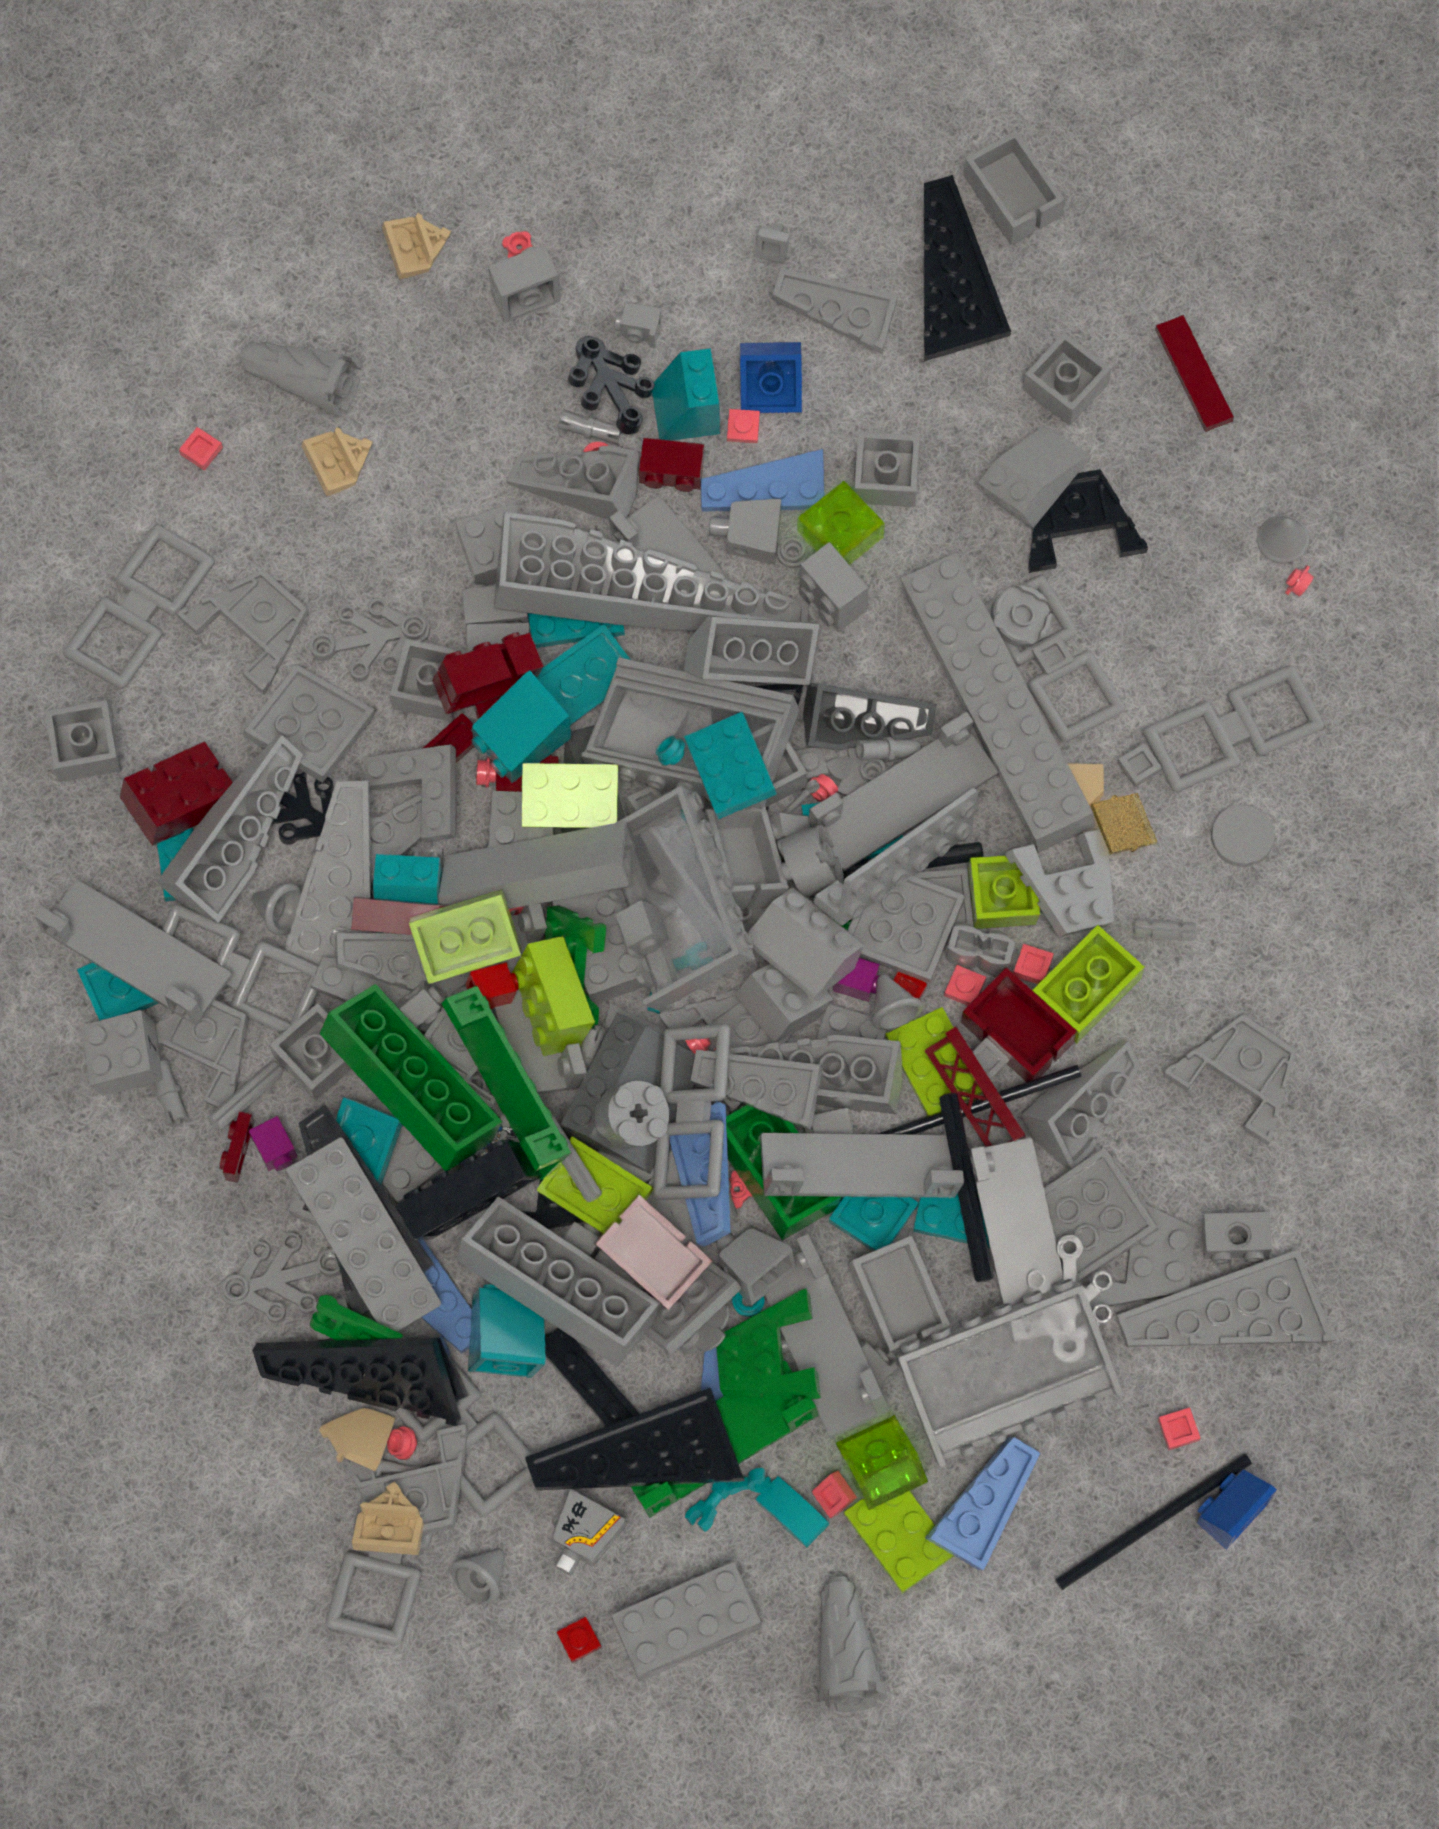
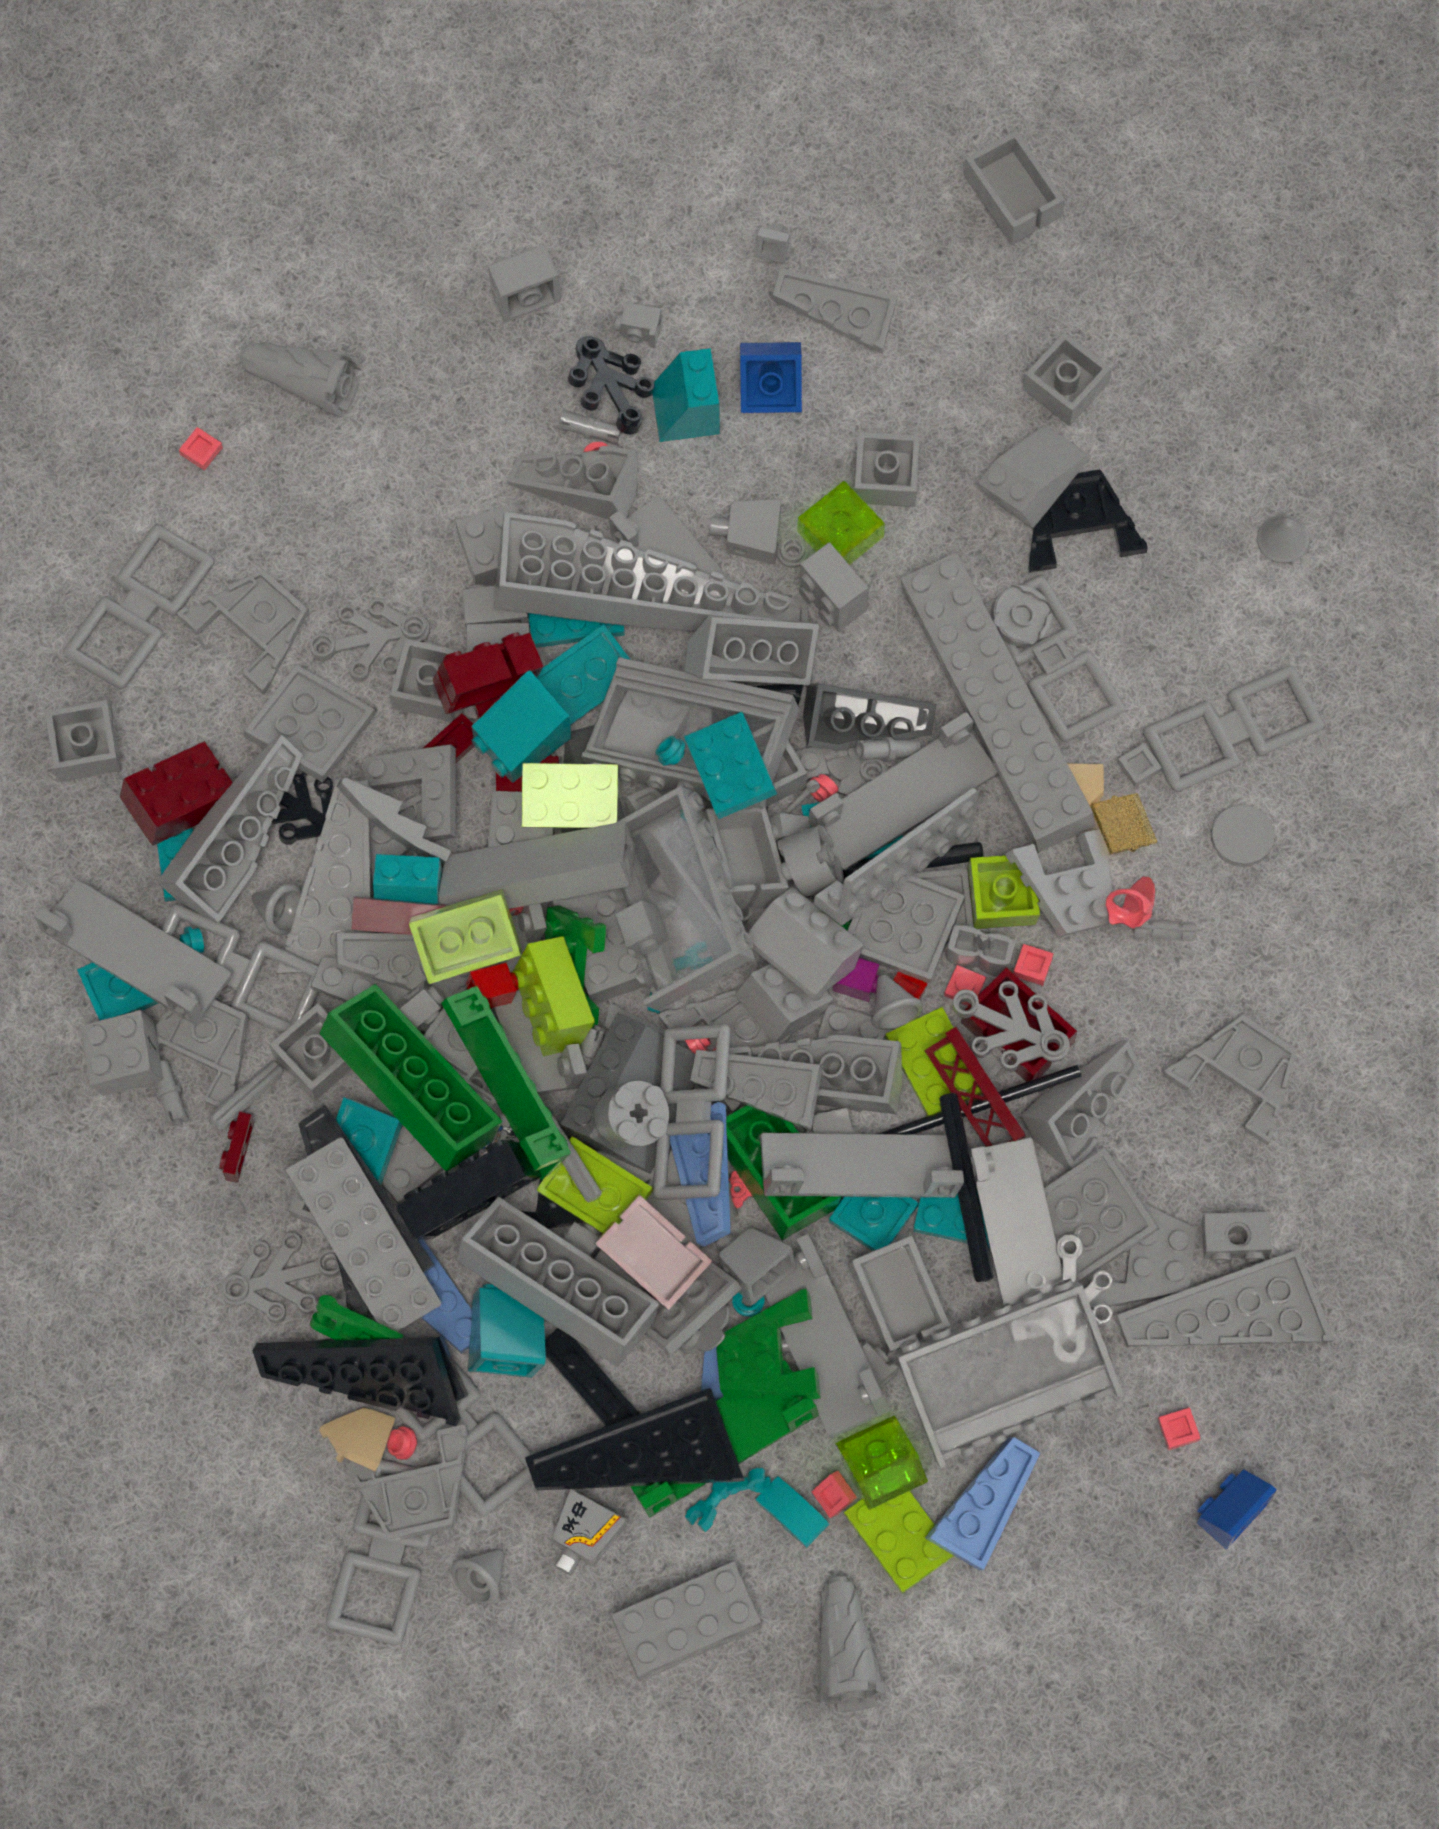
(193, 939): none -> teal plate
(273, 1144): magenta brick -> none
(336, 459): tan slope -> none
(383, 812): none -> light grey slope
(389, 1524): tan slope -> none
(413, 244): tan slope -> none
(485, 773): coral plate -> none
(515, 239): coral plate -> none
(578, 1639): red plate -> none
(671, 464): dark red brick -> none
(743, 426): coral plate -> none
(792, 479): medium blue wing -> none
(958, 288): black wing -> none
(1015, 1028): none -> light grey plant
(1090, 981): lime brick -> none
(1137, 904): none -> coral piece
(1152, 1522): black piece -> none
(1194, 373): dark red tile -> none
(1299, 581): coral plate -> none

